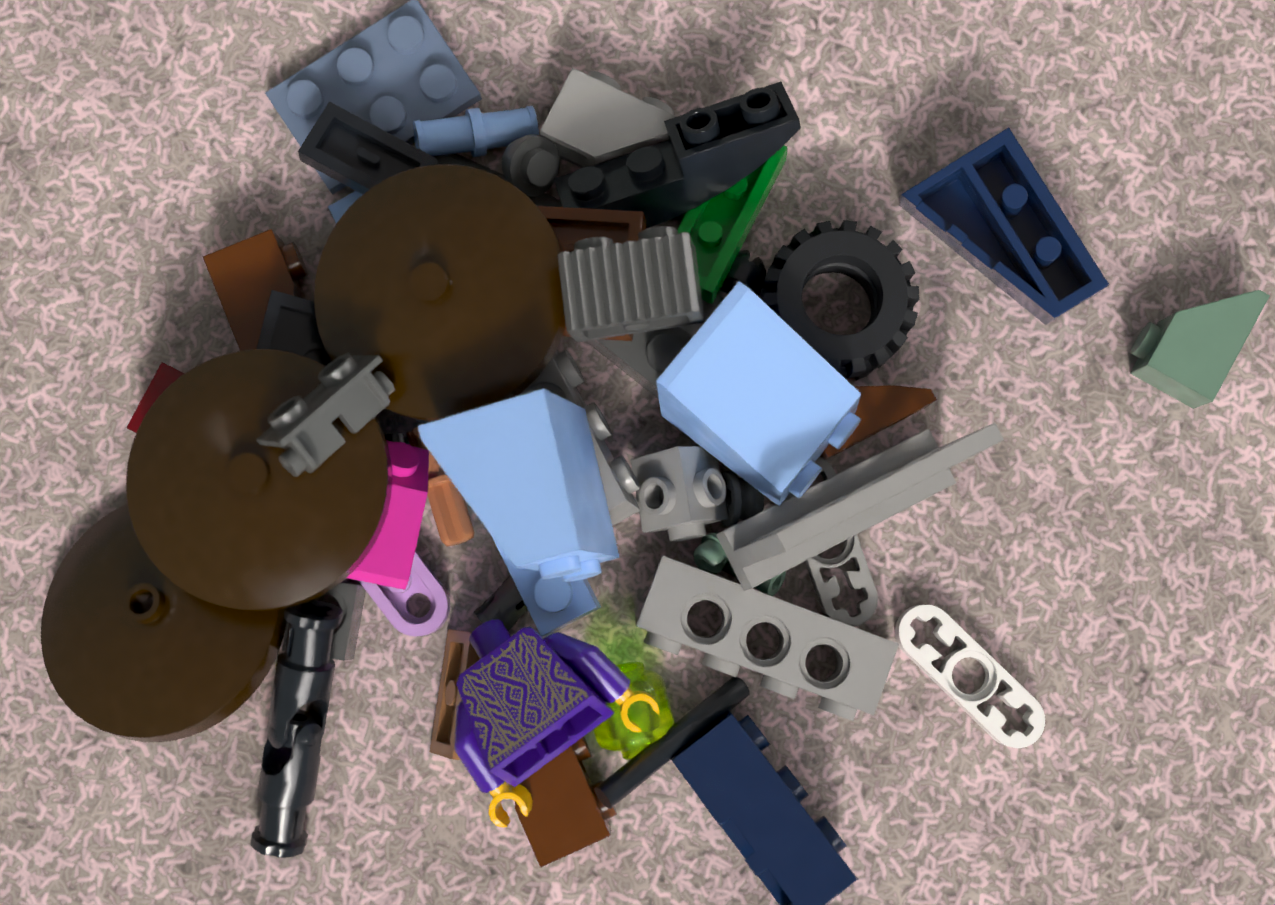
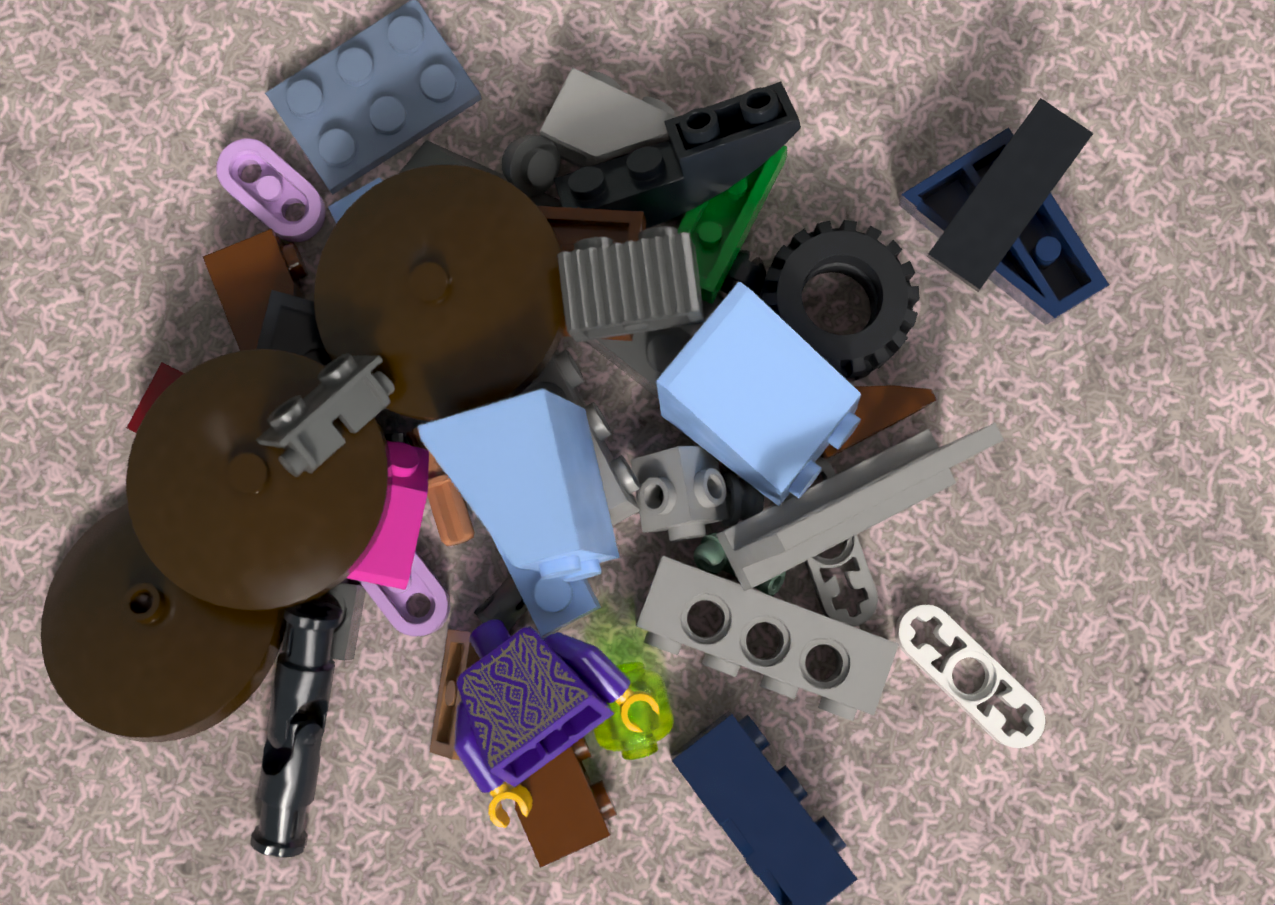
(273, 191): none -> lavender plate
(357, 150): black plate -> none
(474, 131): light blue pin -> none
(673, 742): black bar -> none
(1009, 194): none -> black tile
(1196, 347): sand green slope -> none

